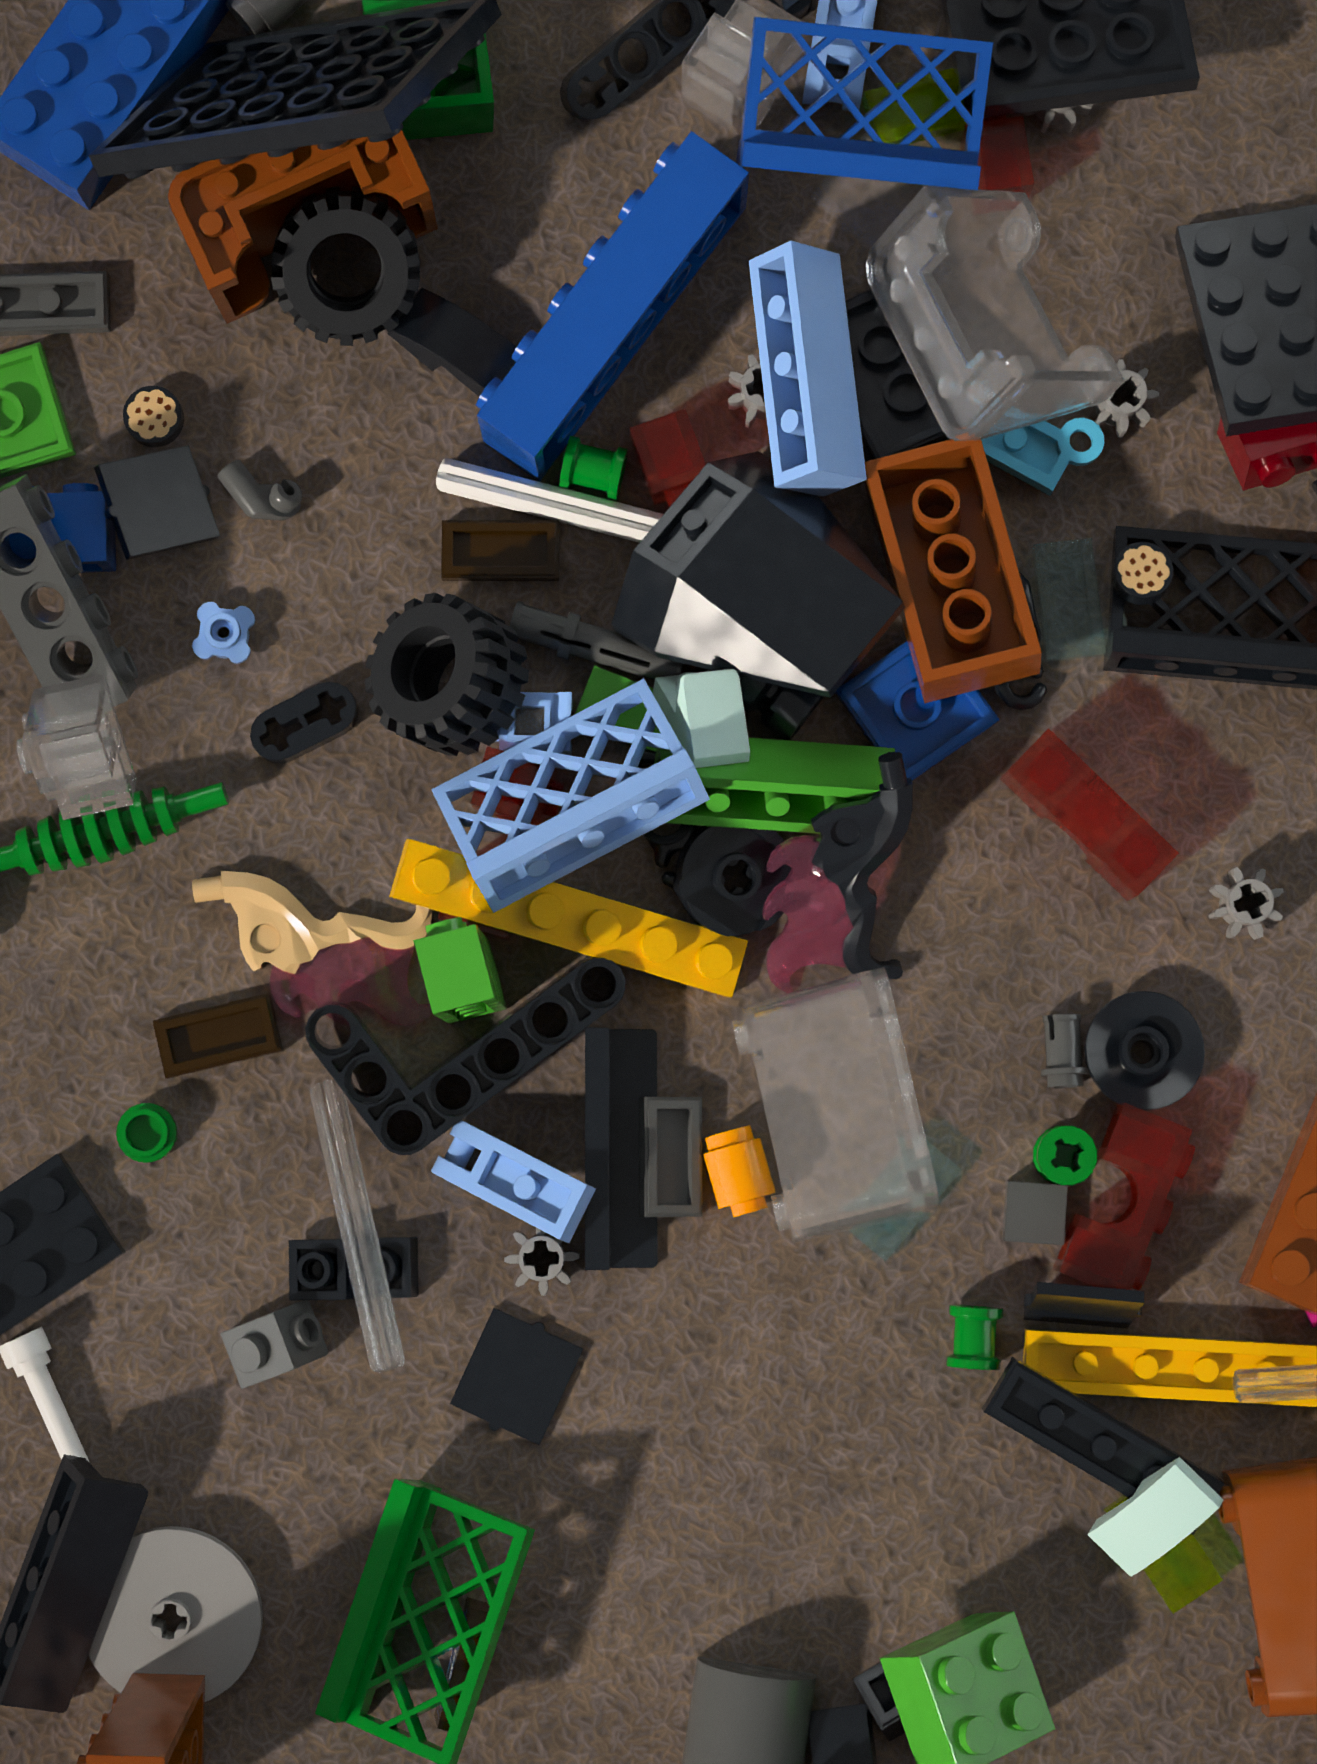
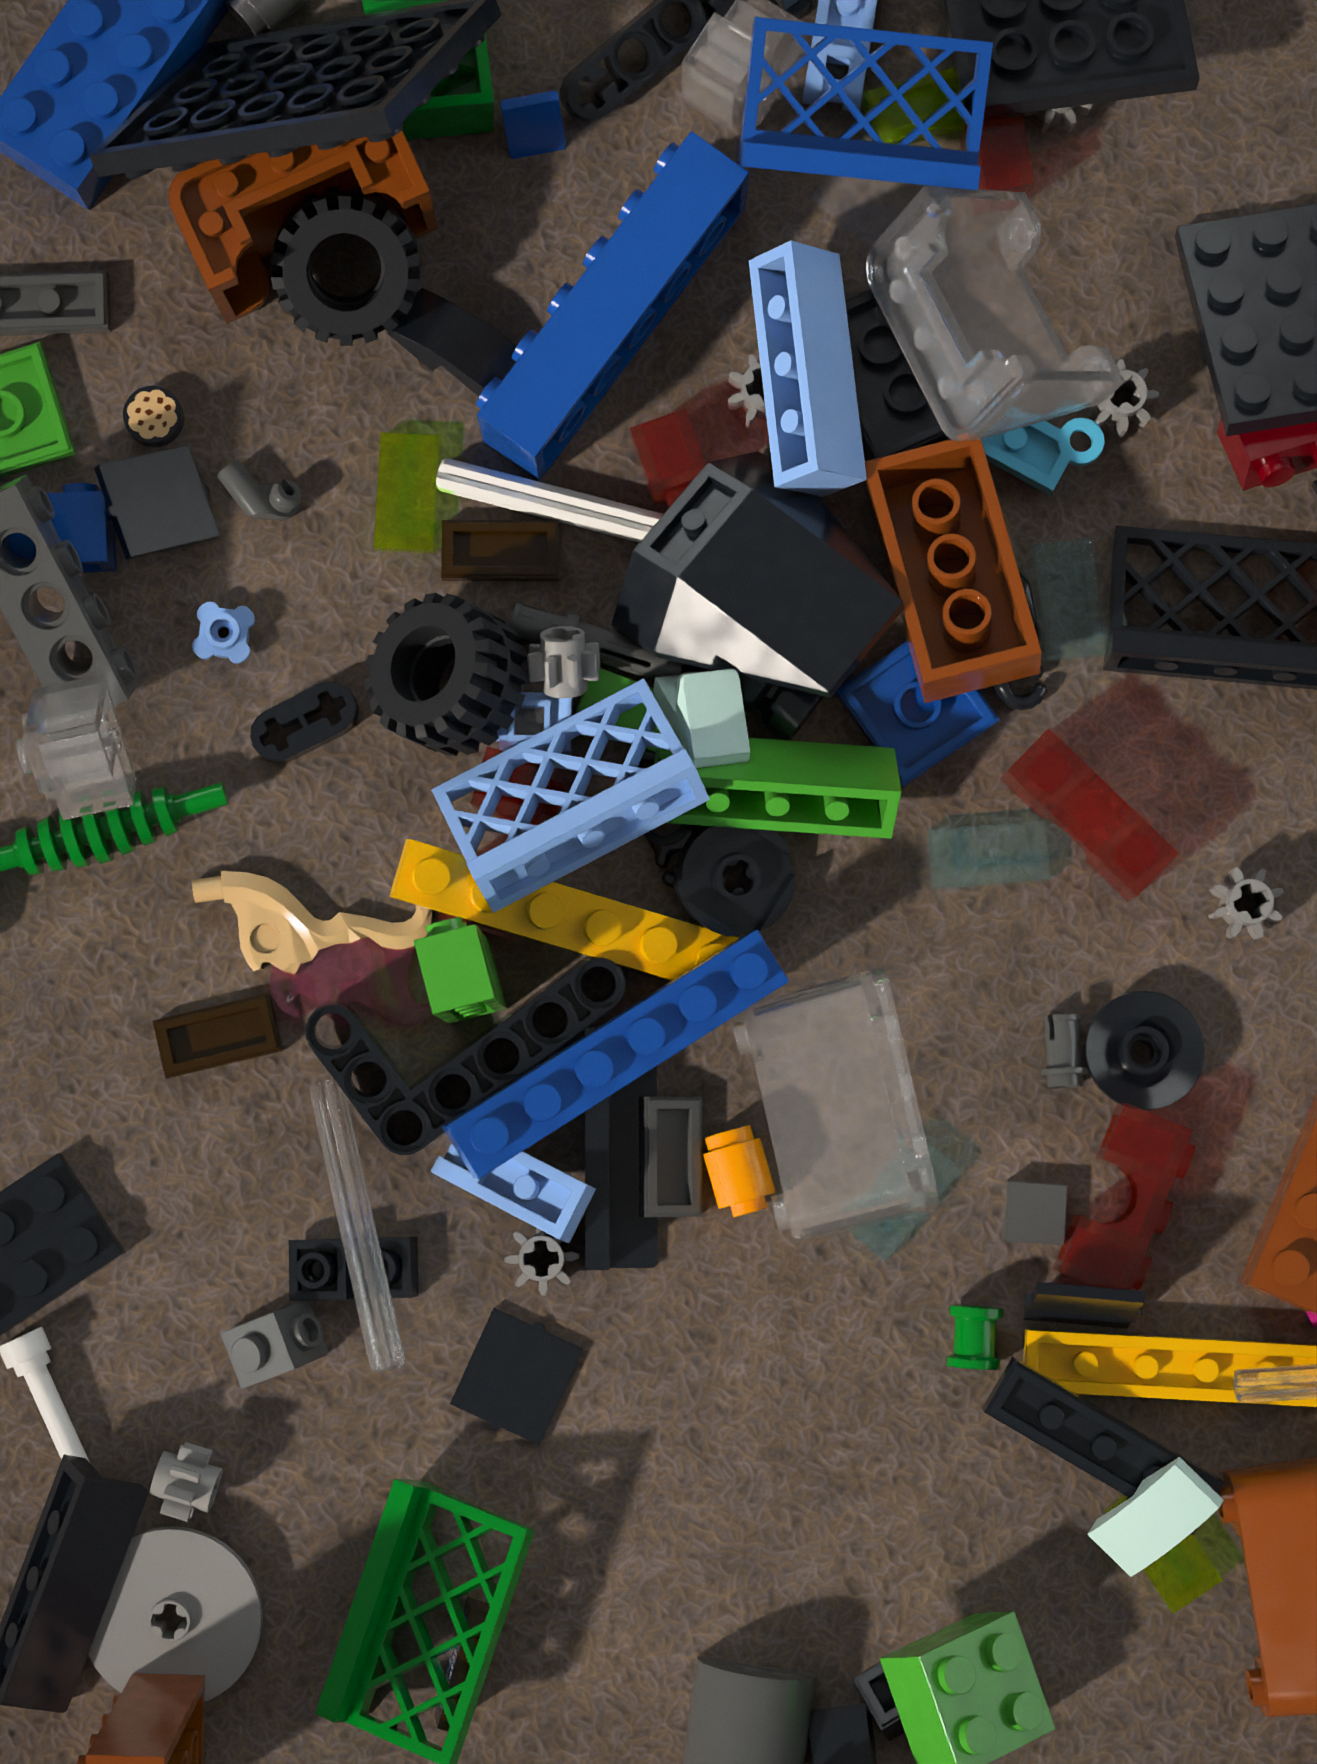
(146, 1132): green plate -> none
(186, 1481): none -> light grey gear
(406, 492): none -> clear neon green tile
(533, 124): none -> blue slope
(563, 662): none -> light grey gear
(593, 467): green bush -> none
(615, 1054): none -> blue brick
(827, 888): piece -> none
(988, 855): none -> clear light blue tile
(1049, 1152): green wheel -> none
(1142, 573): tile -> none

